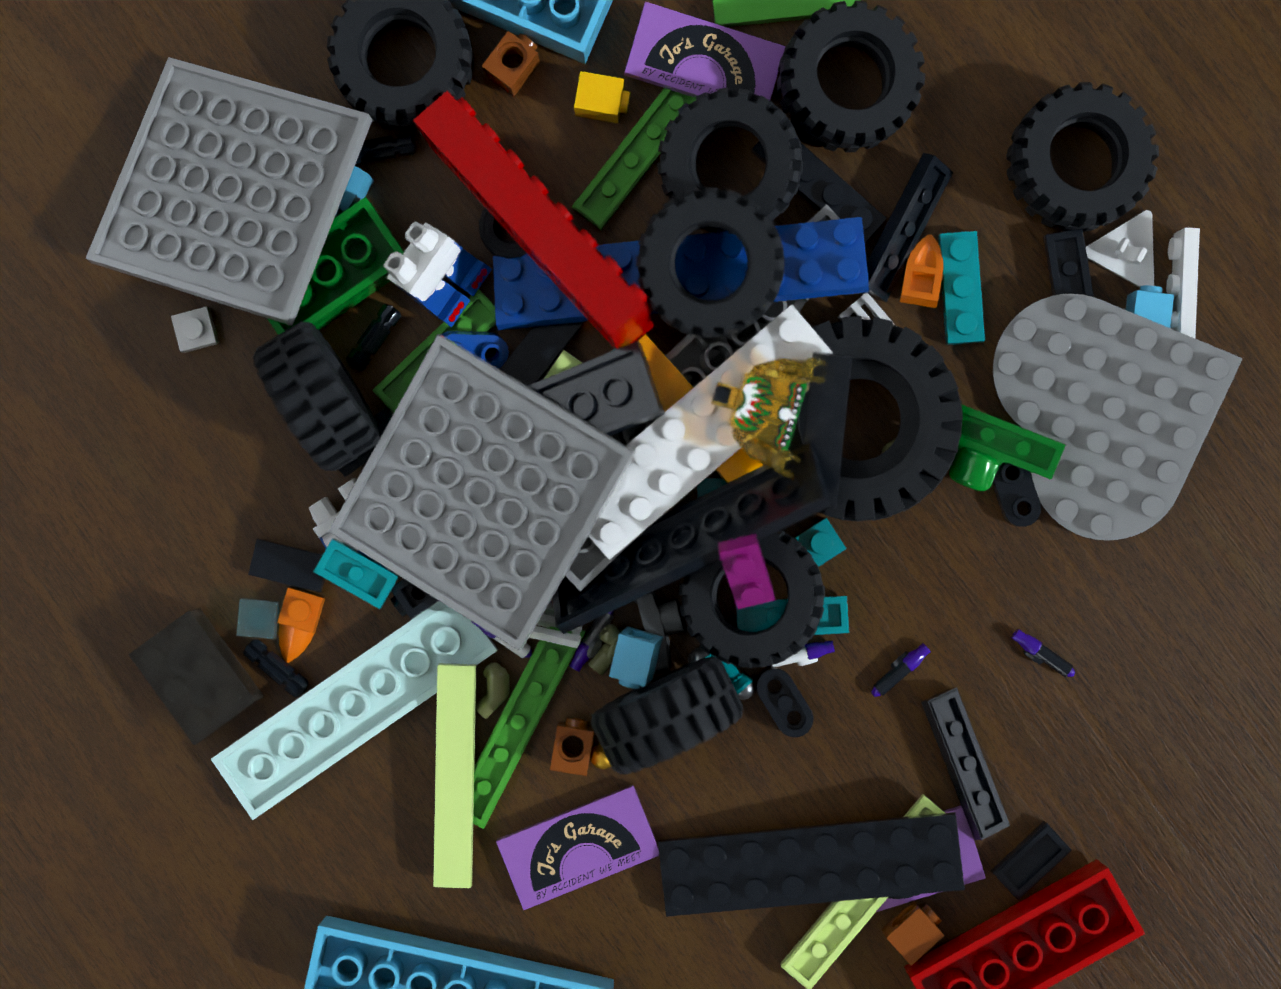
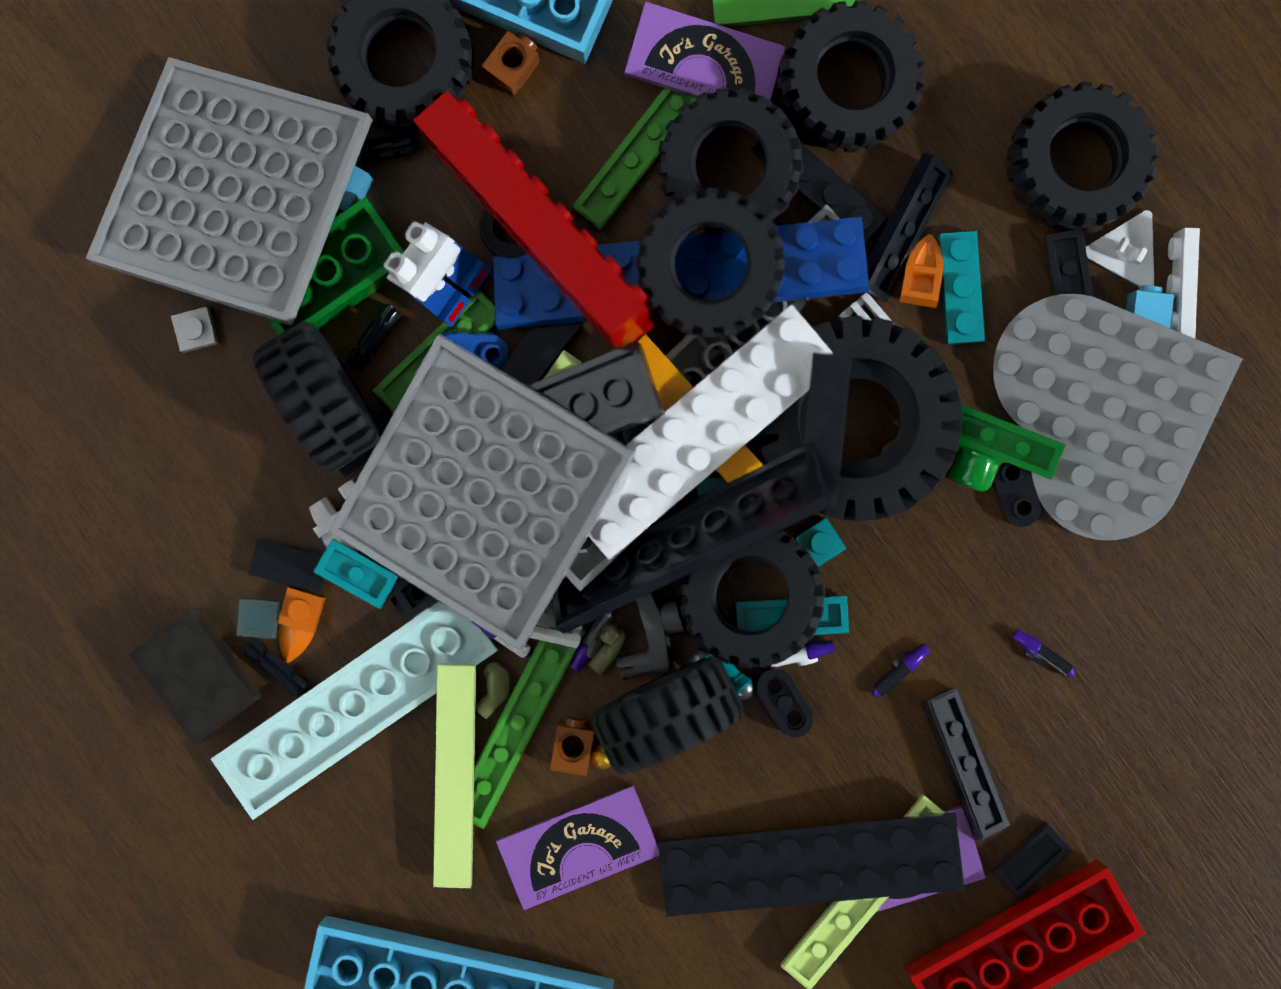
(601, 97): yellow brick -> none
(635, 657): medium azure brick -> none
(746, 571): magenta plate -> none
(767, 408): clear yellow torso -> none
(913, 931): dark orange brick -> none

